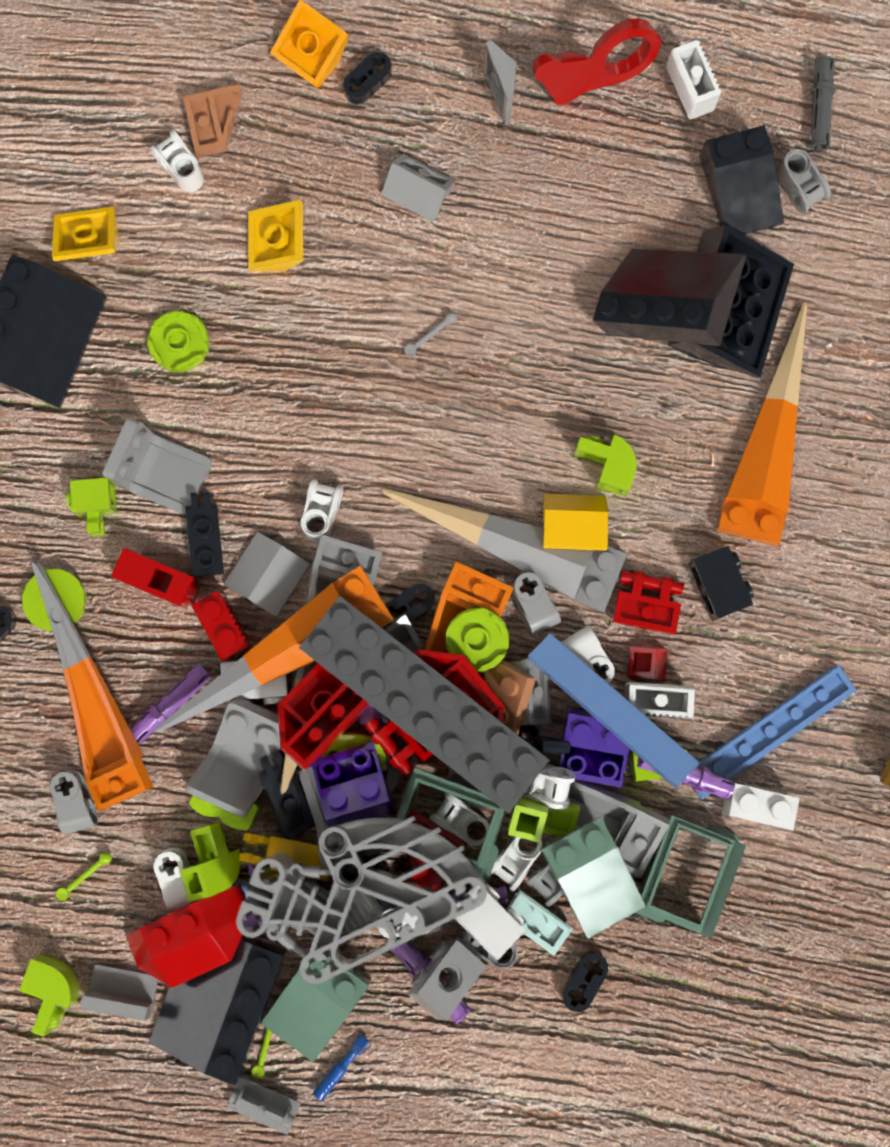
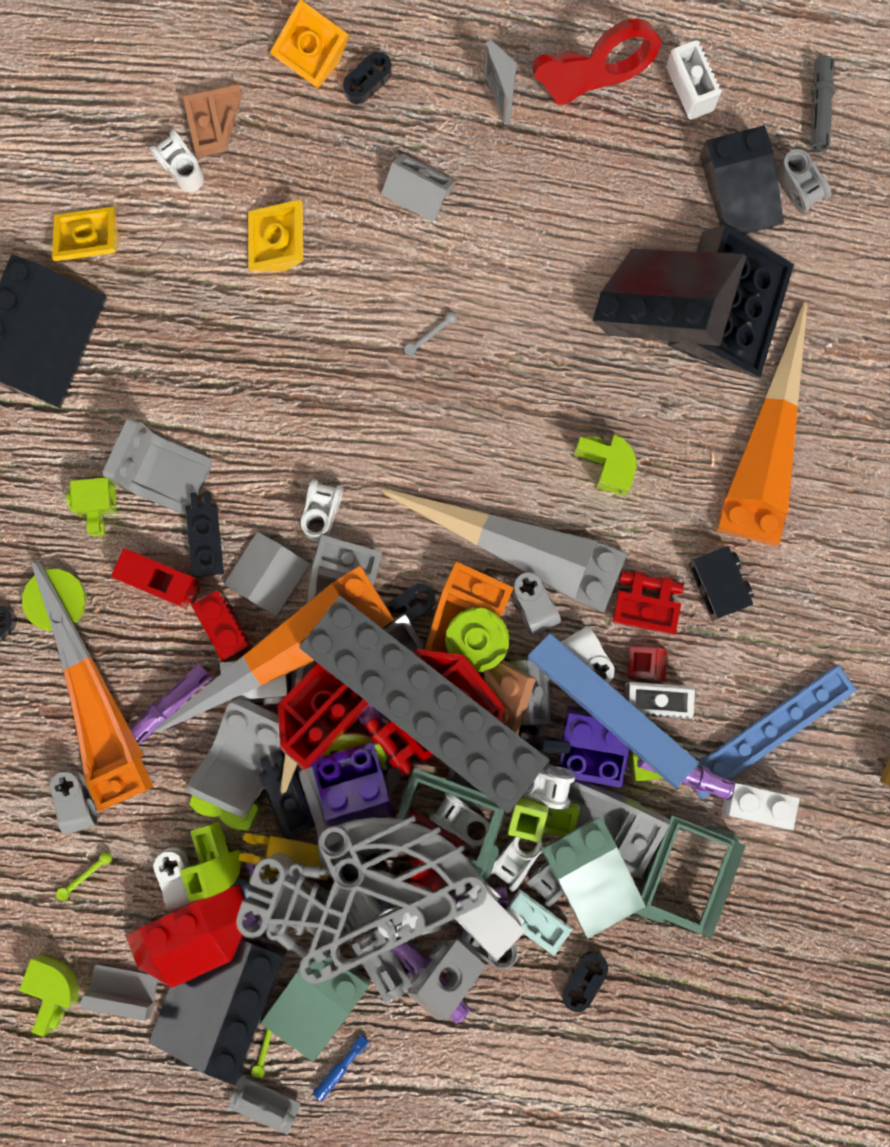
(178, 341): lime tile -> none
(383, 969): none -> light grey hinge
(575, 522): yellow slope -> none

